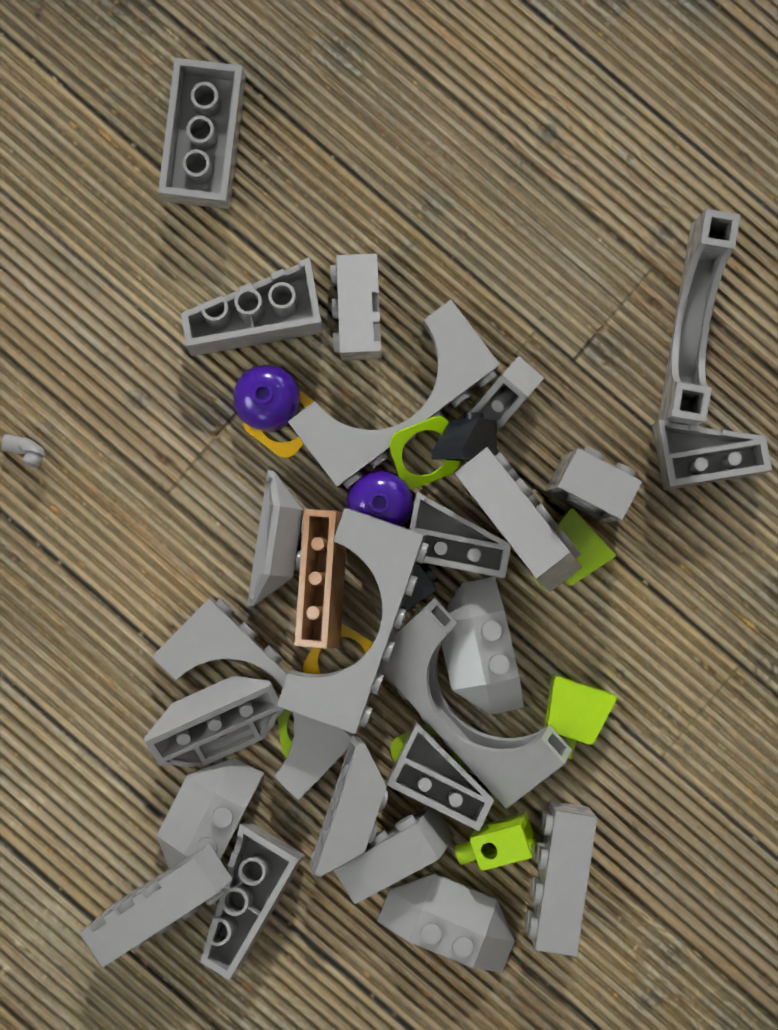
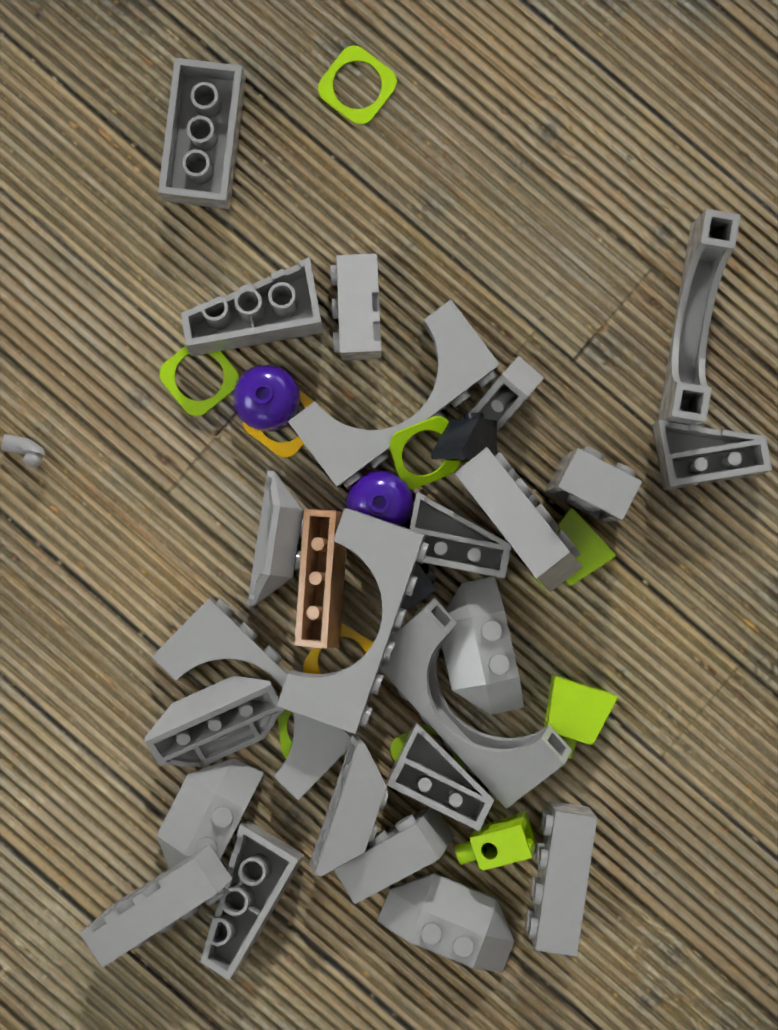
(194, 407): none -> lime piece
(357, 54): none -> lime piece

